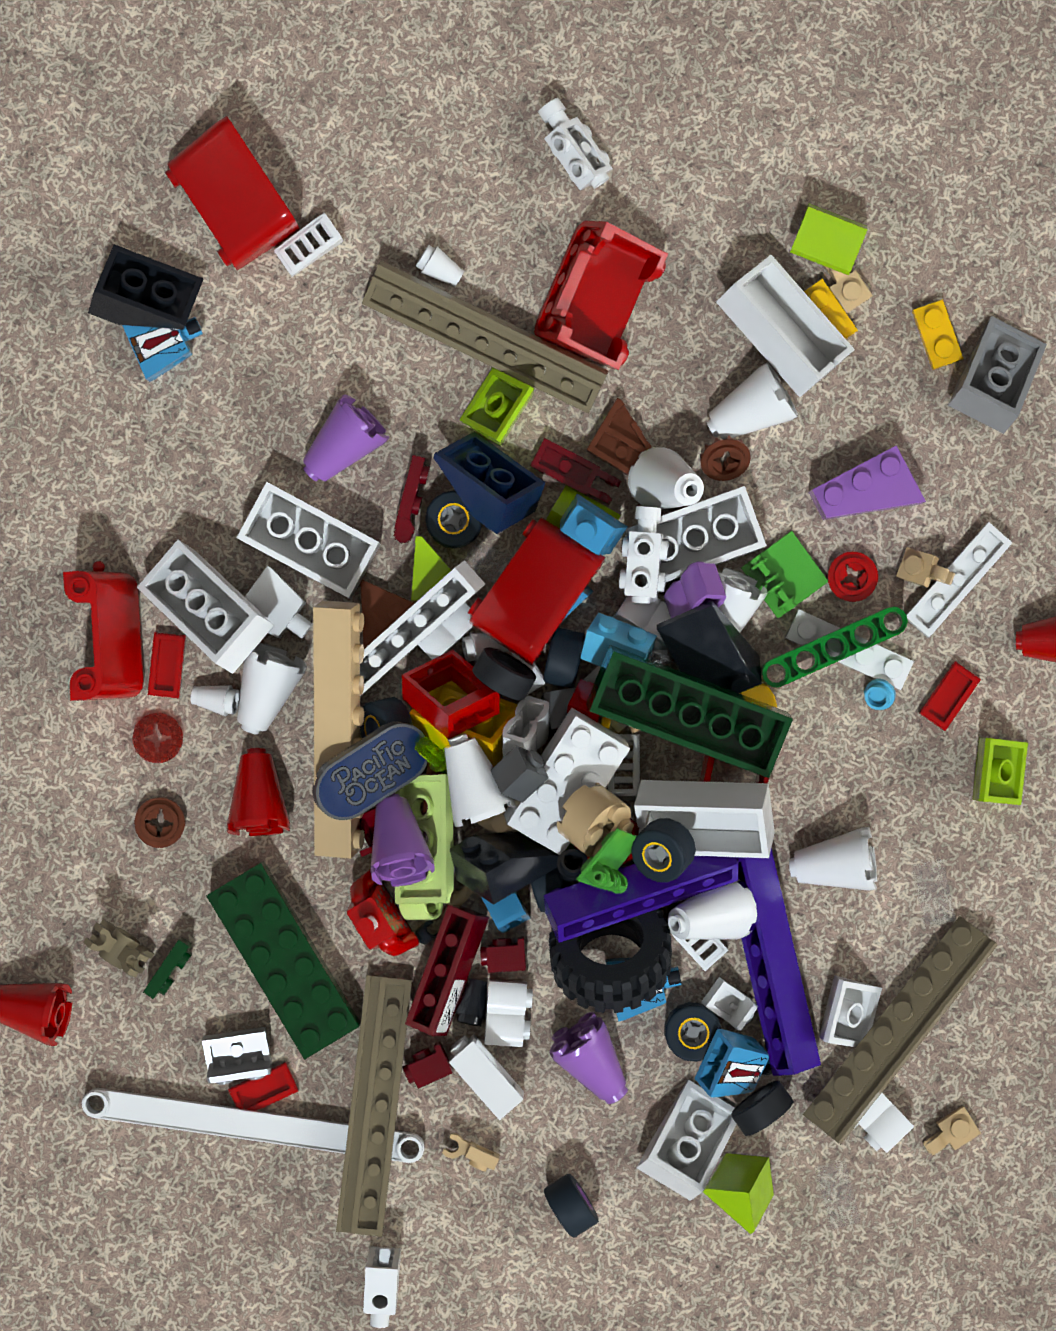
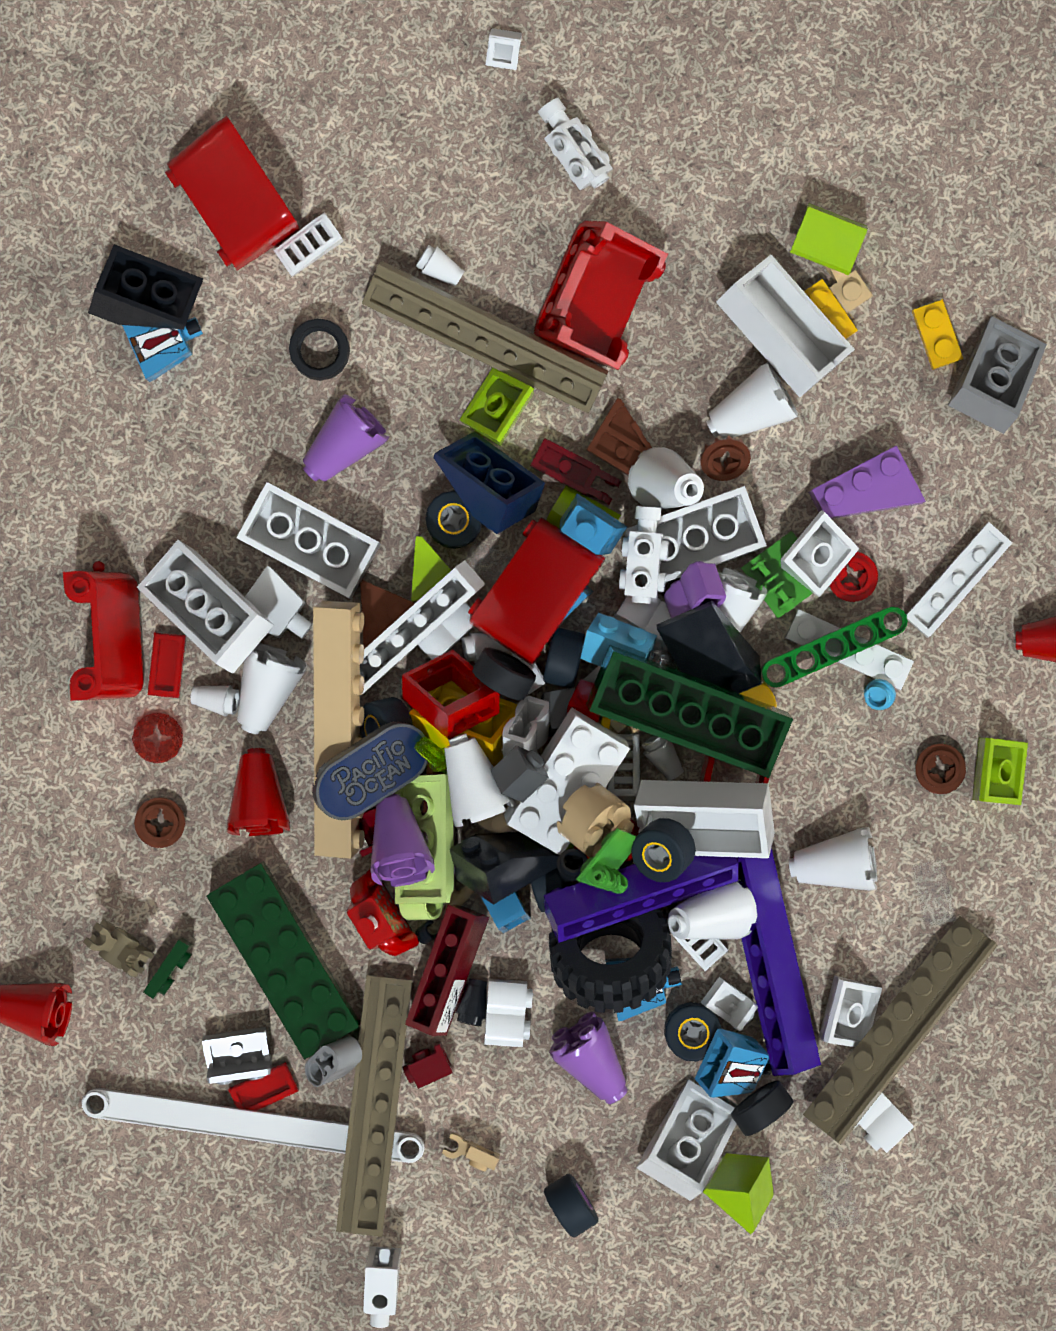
(313, 326): none -> black tyre
(333, 1061): none -> light grey beam
(410, 502): dark red hinge -> none
(485, 1075): white window -> none
(503, 49): none -> white slope
(504, 955): dark red brick -> none
(663, 757): none -> white cone
(819, 554): none -> white slope
(921, 568): tan plate -> none
(949, 696): red tile -> none
(952, 777): none -> copper gear
(955, 1129): tan plate -> none

